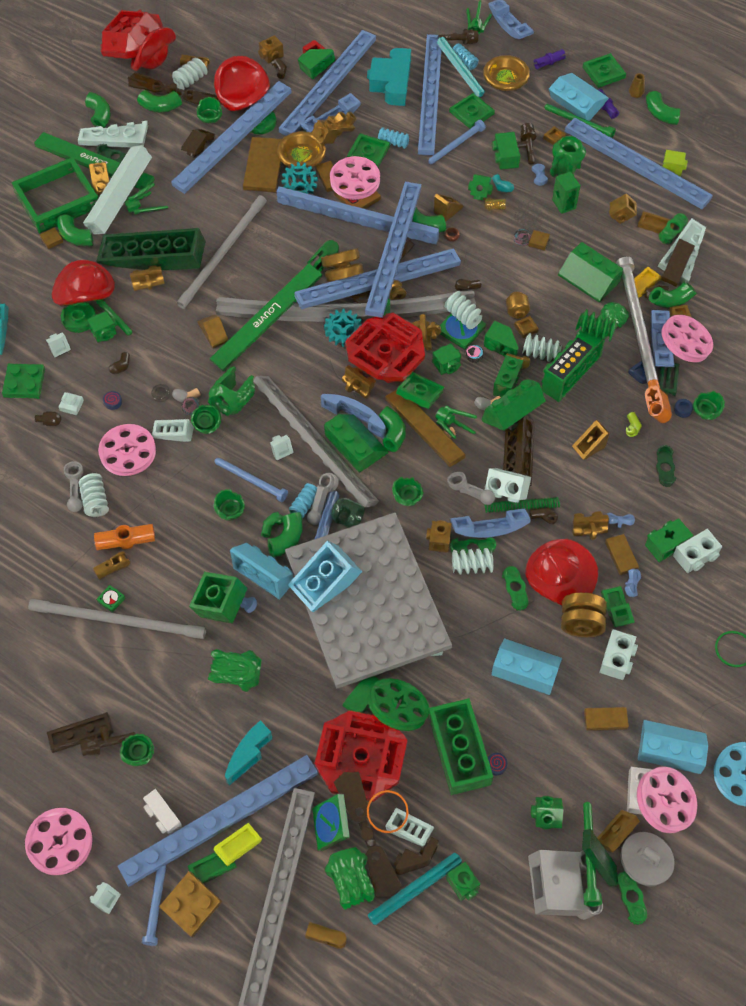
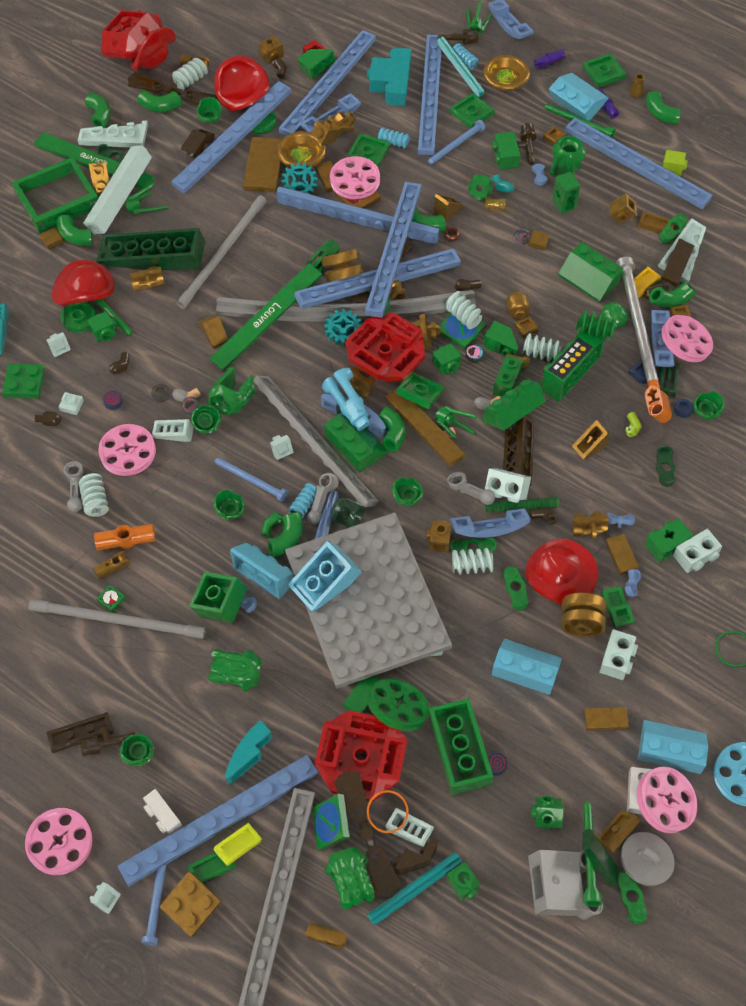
(354, 407): none -> medium azure piece

